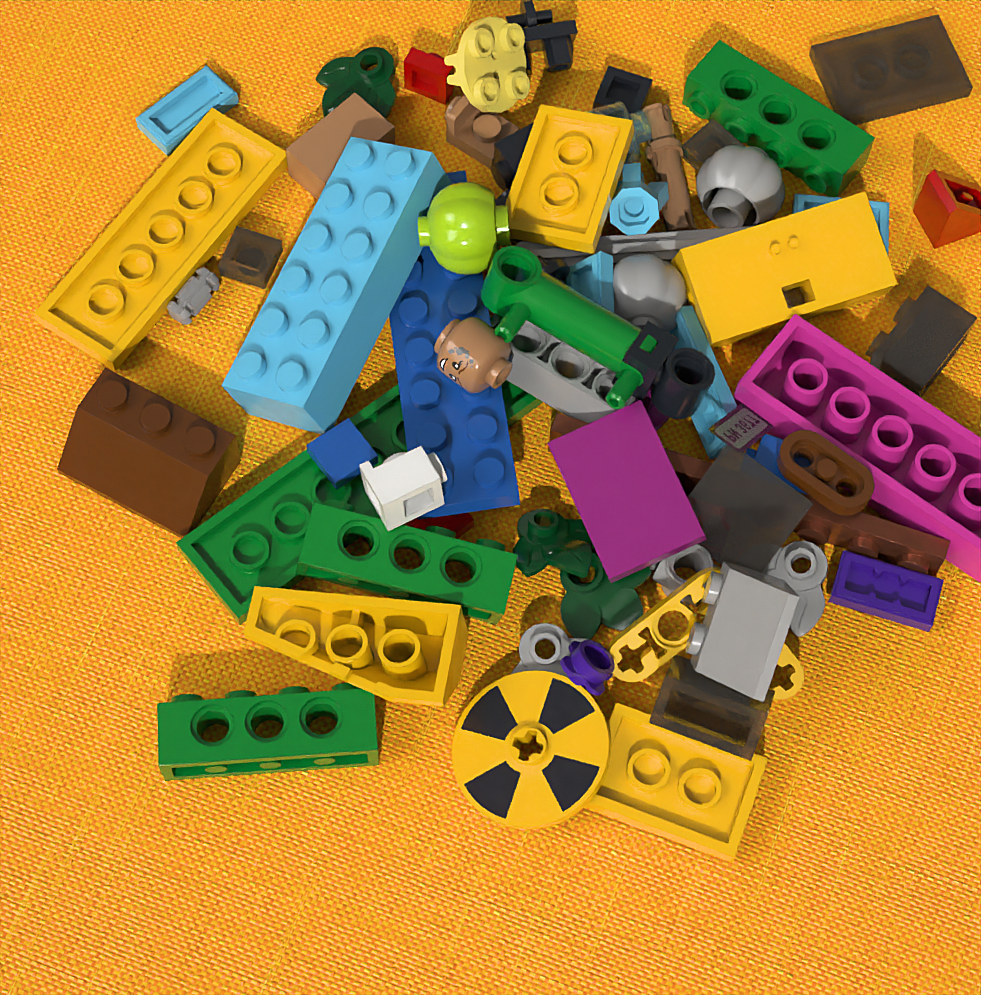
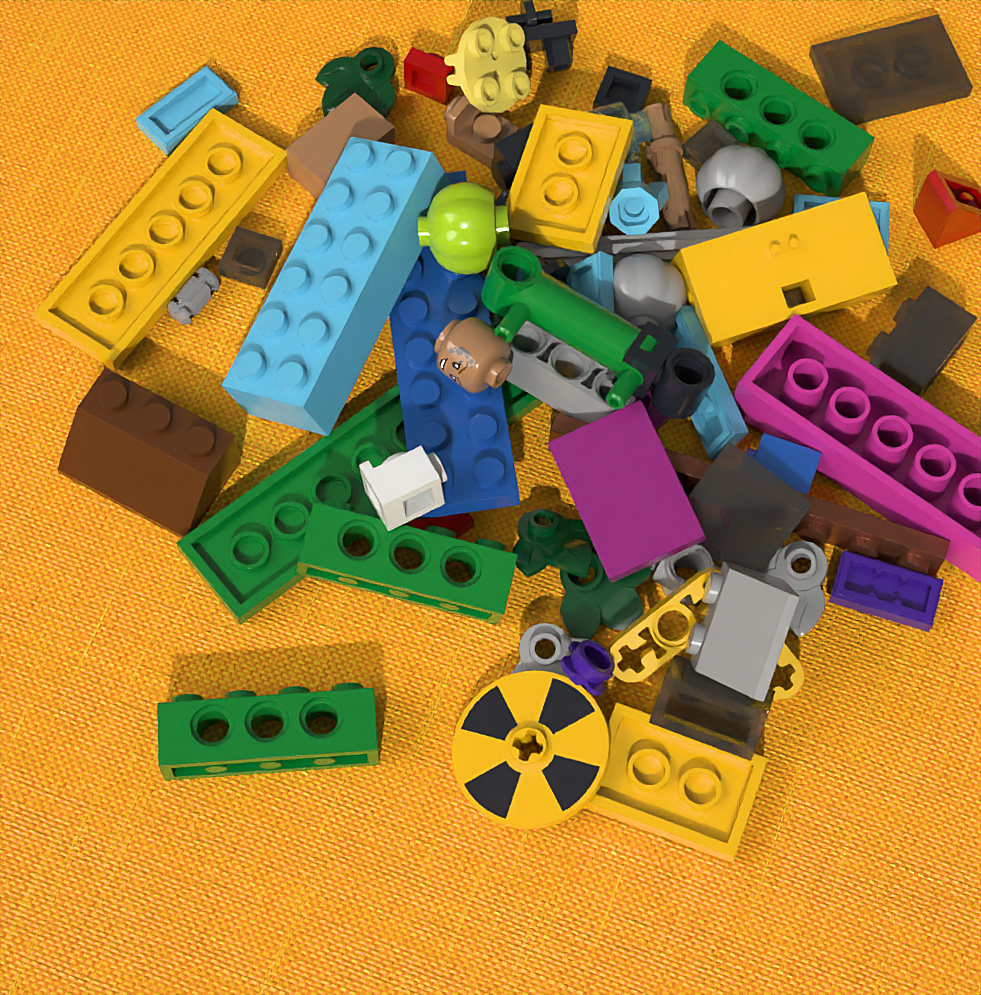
(341, 453): blue tile -> none
(375, 643): yellow wedge -> none
(741, 428): sticker -> none
(828, 471): reddish brown plate -> none

